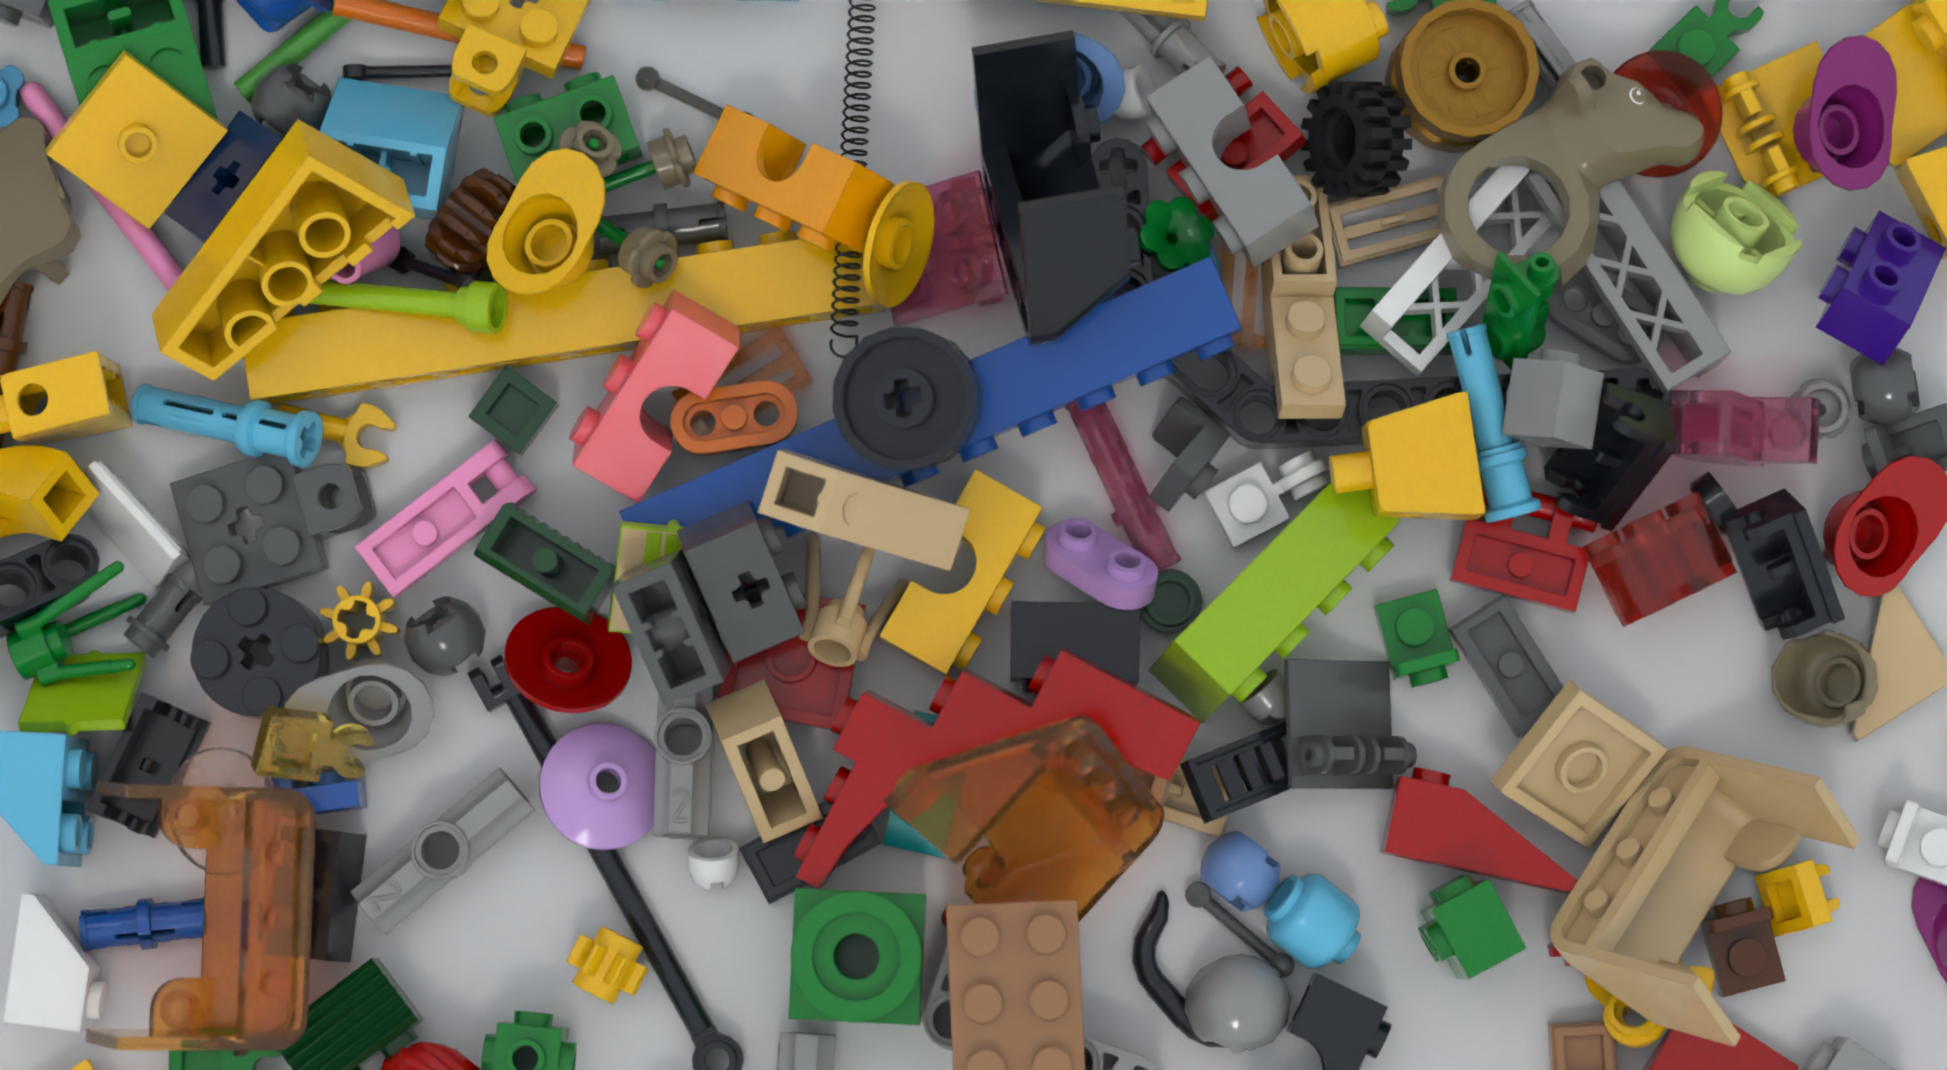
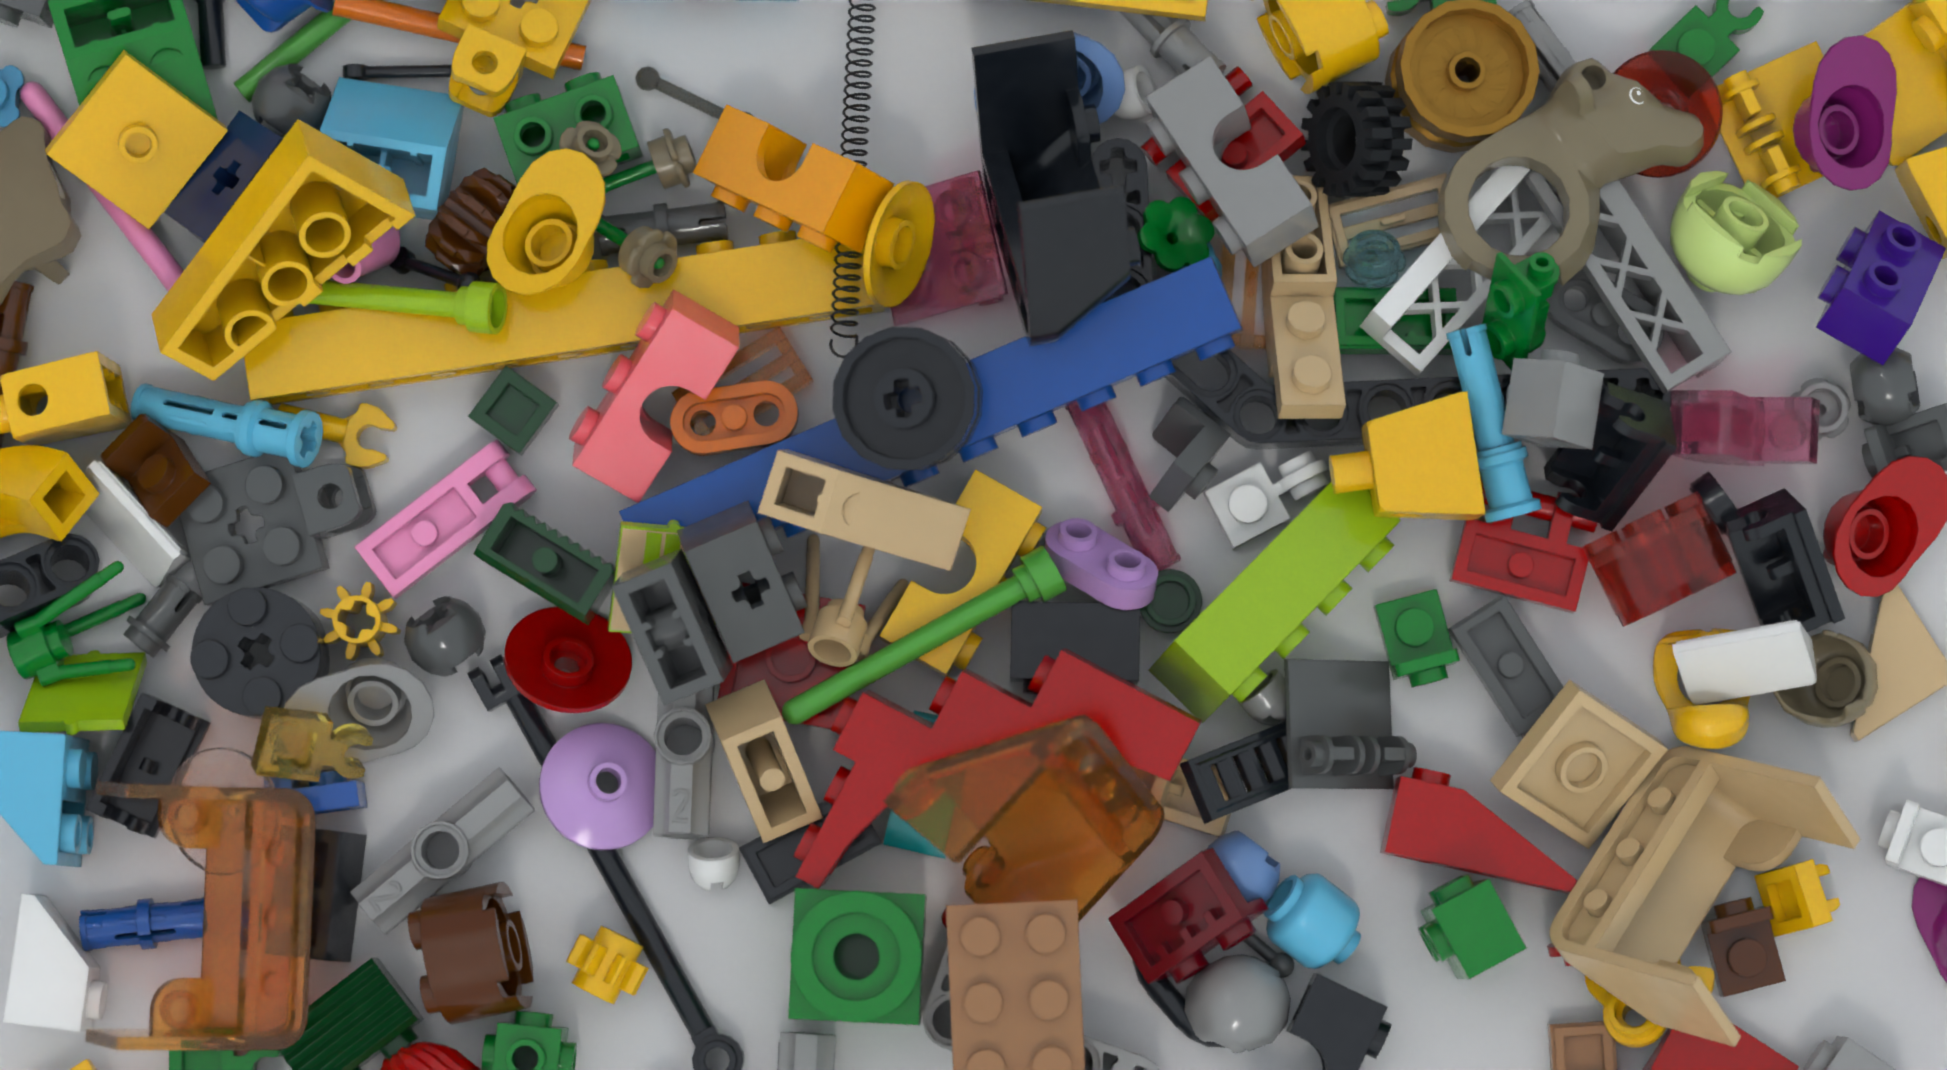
(157, 468): none -> reddish brown bracket
(472, 954): none -> reddish brown brick
(1032, 580): none -> bright green piece
(1185, 918): none -> dark red bracket
(1374, 259): none -> clear light blue plate
(1697, 725): none -> yellow piece
(1746, 662): none -> white slope

